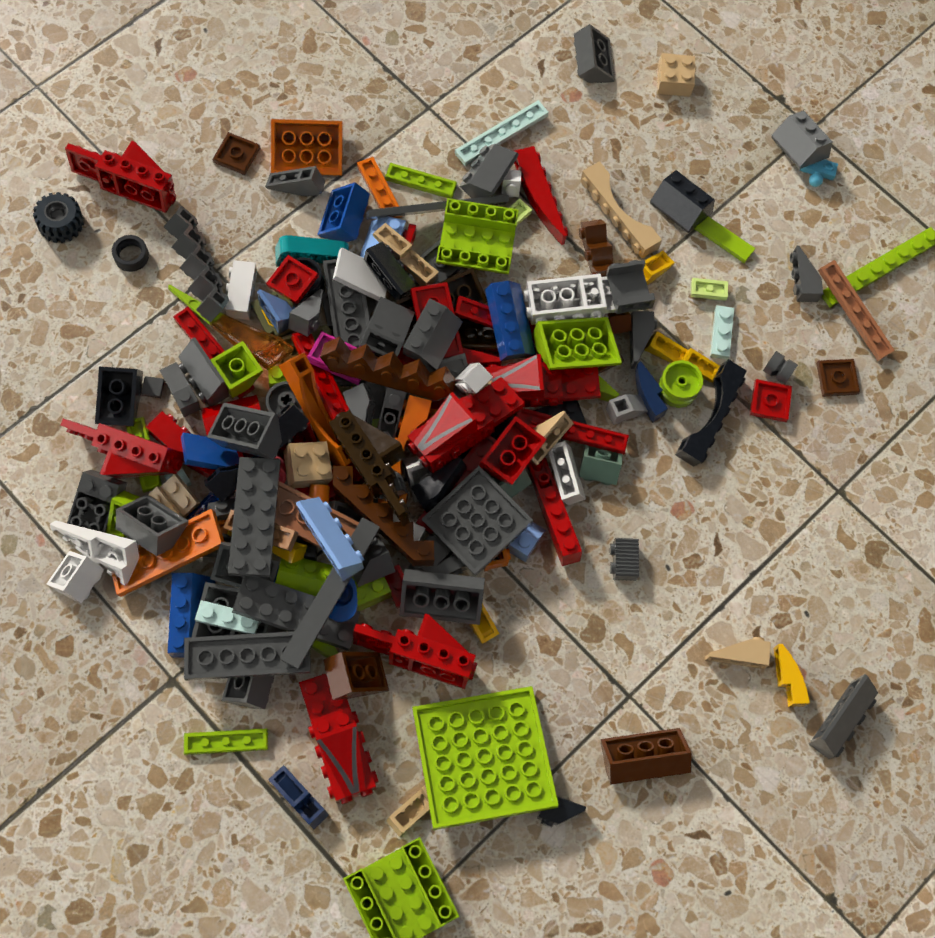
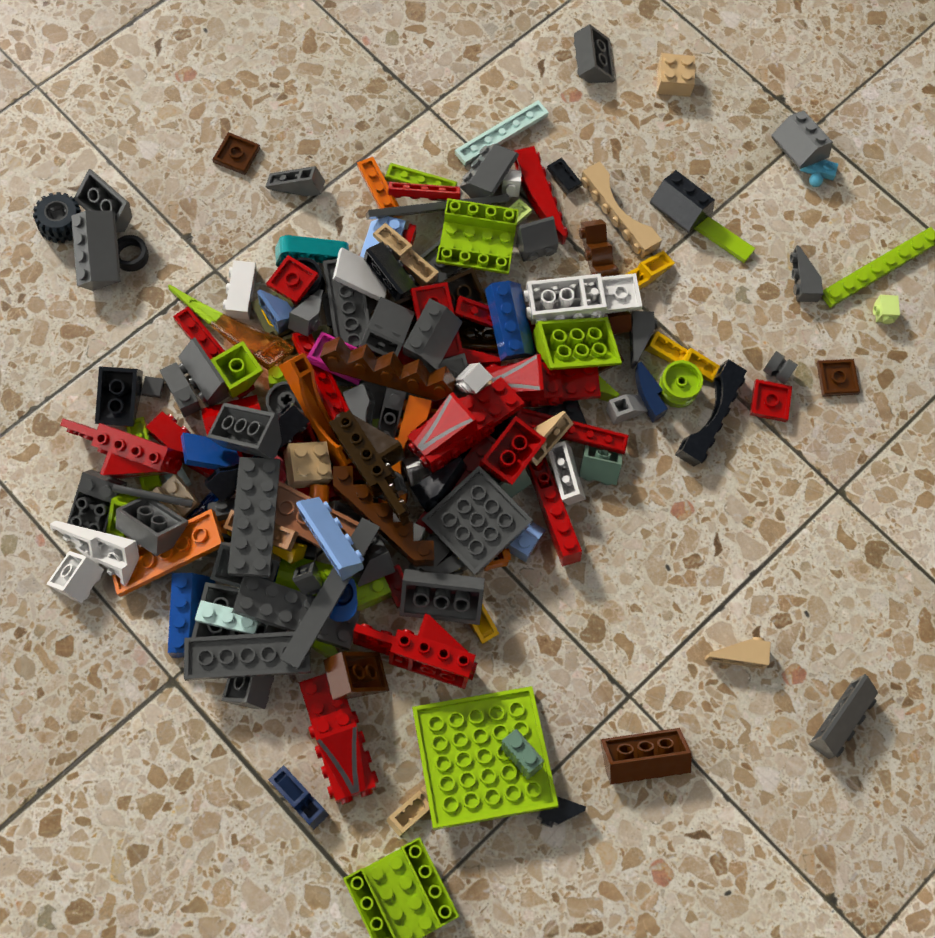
(95, 249): none -> dark grey slope
(98, 195): none -> dark grey slope
(133, 174): red wedge -> none
(152, 495): none -> dark grey bar
(197, 264): dark grey brick -> none
(225, 741): lime tile -> none
(307, 144): orange slope -> none
(308, 578): none -> dark grey slope
(344, 213): blue slope -> none
(418, 191): none -> red plate
(522, 754): none -> sand green brick
(537, 239): none -> dark grey slope
(564, 175): none -> black plate
(625, 559): dark grey brick -> none
(629, 287): dark grey panel -> none
(709, 289): yellowish green plate -> none
(722, 332): light aqua plate -> none
(790, 677): yellow slope -> none
(856, 310): nougat plate -> none
(886, 309): none -> yellowish green brick

